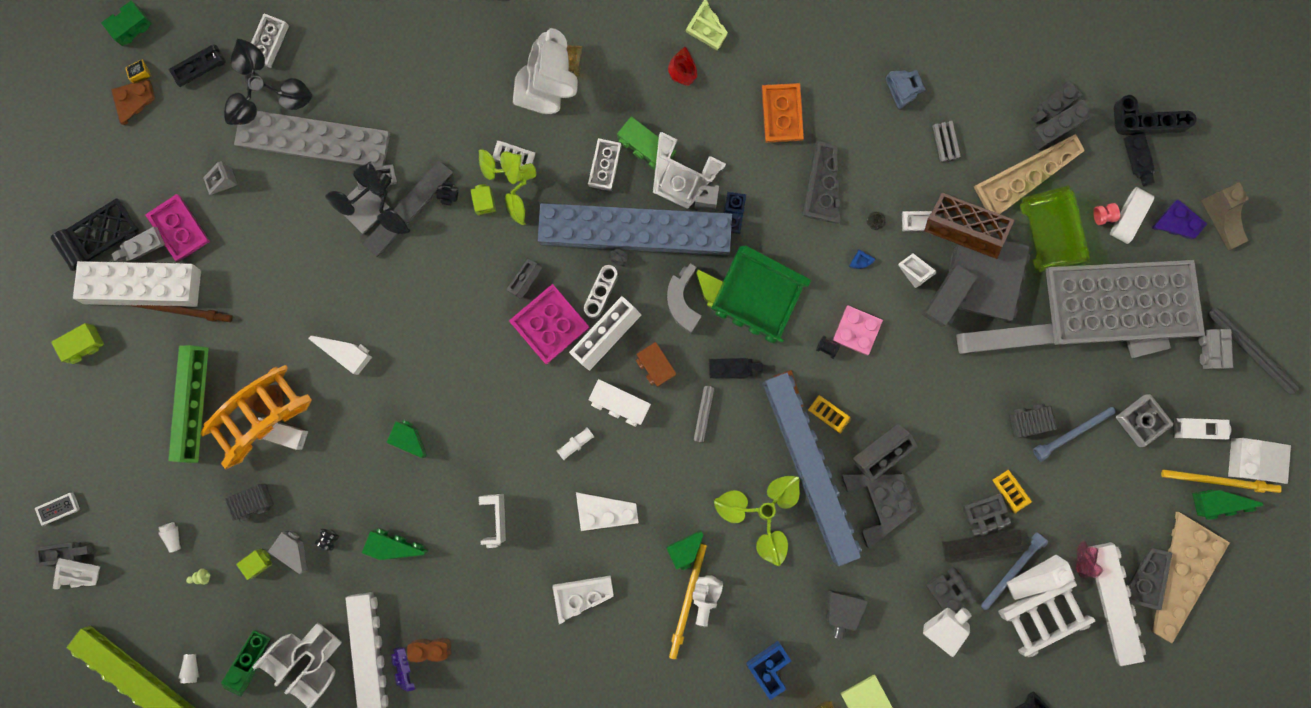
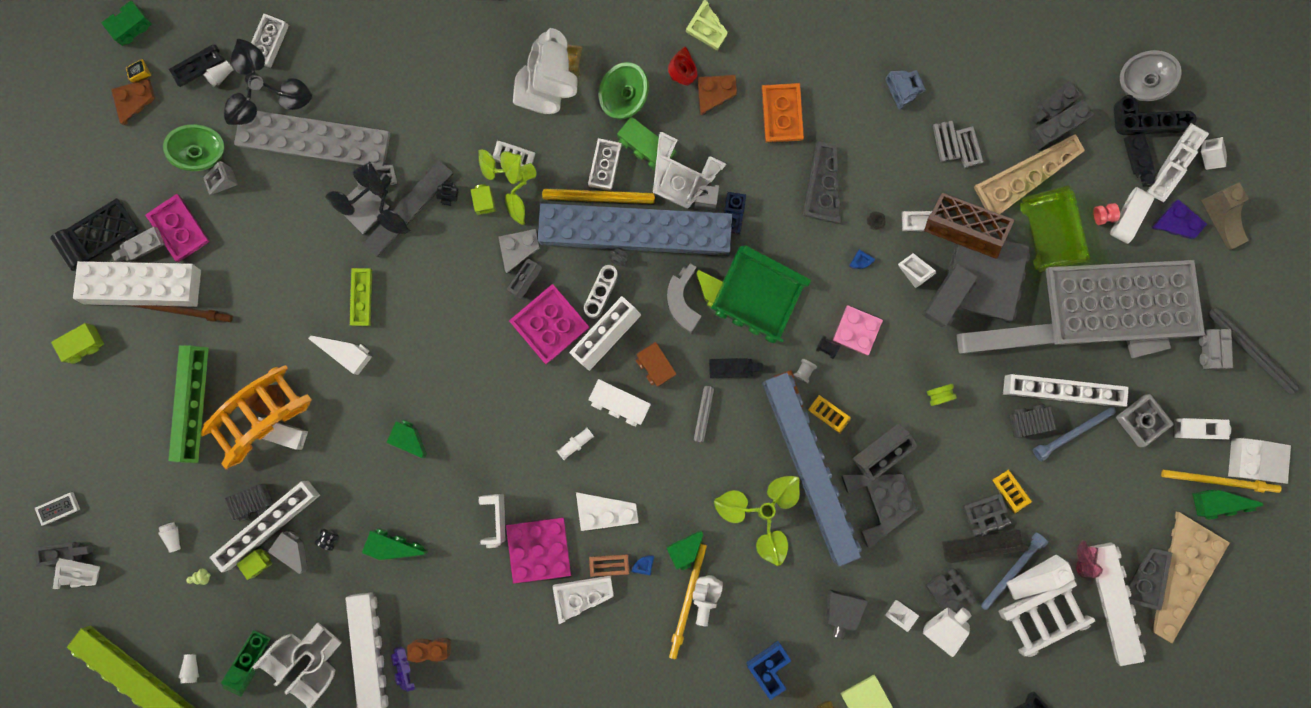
(193, 147): none -> bright green dish
(218, 73): none -> white cone
(264, 526): none -> white brick
(360, 297): none -> lime plate
(517, 247): none -> light grey wing
(538, 550): none -> dark pink plate
(598, 196): none -> yellow axle
(606, 565): none -> nougat tile
(618, 85): none -> bright green dish
(643, 565): none -> blue tile
(715, 91): none -> dark orange wing
(805, 371): none -> light grey bush
(902, 615): none -> white panel
(941, 394): none -> lime wheel
(968, 148): none -> light grey tile
(1065, 390): none -> white brick
(1149, 67): none -> light grey dish
(1177, 162): none -> white slope
(1214, 153): none -> white panel

